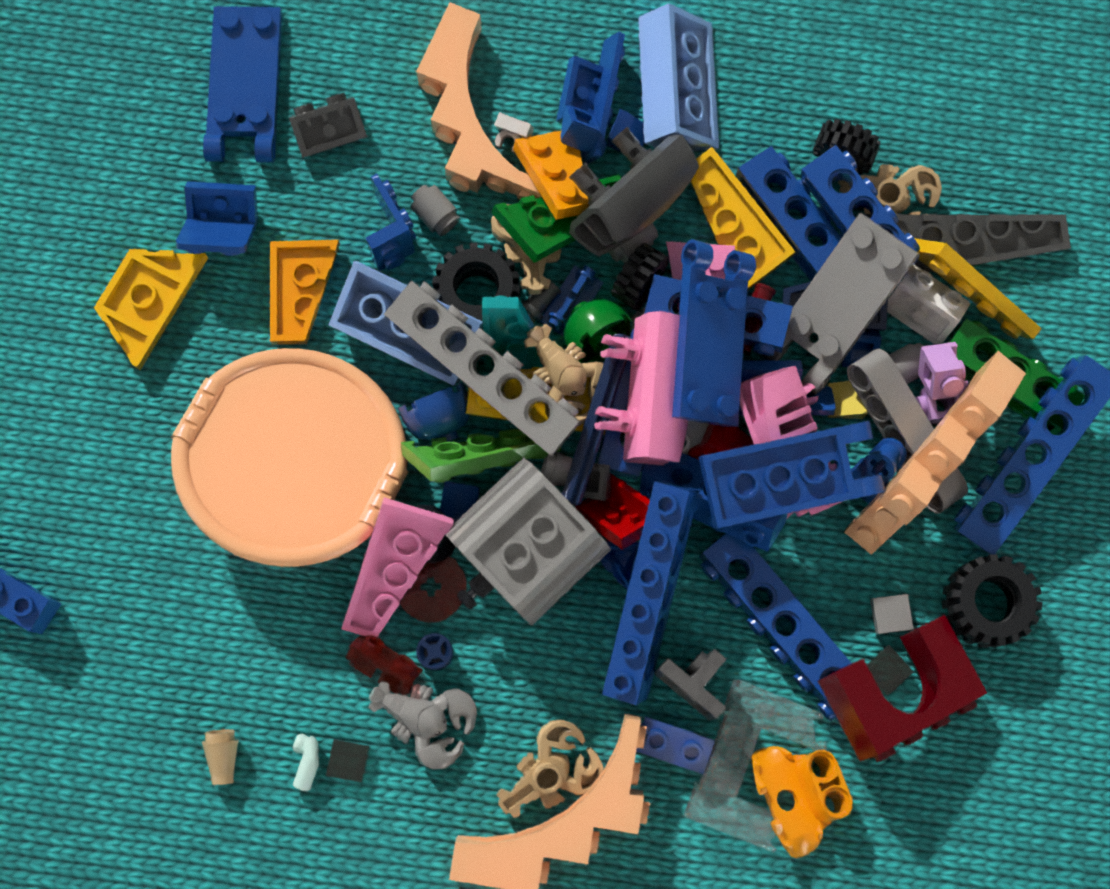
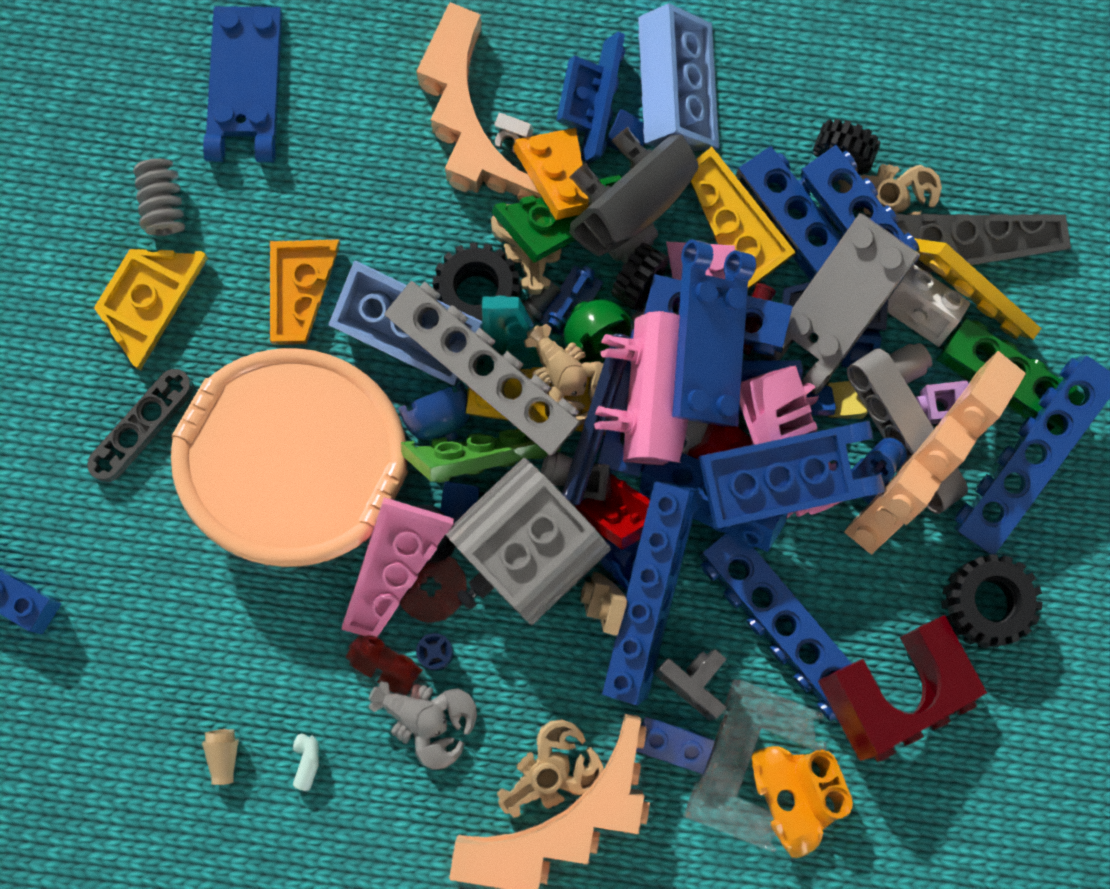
(145, 429): none -> dark grey beam
(156, 199): none -> light grey piece
(218, 218): blue bracket -> none
(327, 125): dark grey bracket -> none
(348, 760): clear smoke tile -> none
(393, 242): blue bracket -> none
(434, 209): light grey brick -> none
(579, 129): blue slope -> none
(604, 602): none -> tan slope
(888, 670): clear smoke tile -> none
(891, 614): light grey tile -> none
(941, 370): lavender brick -> none

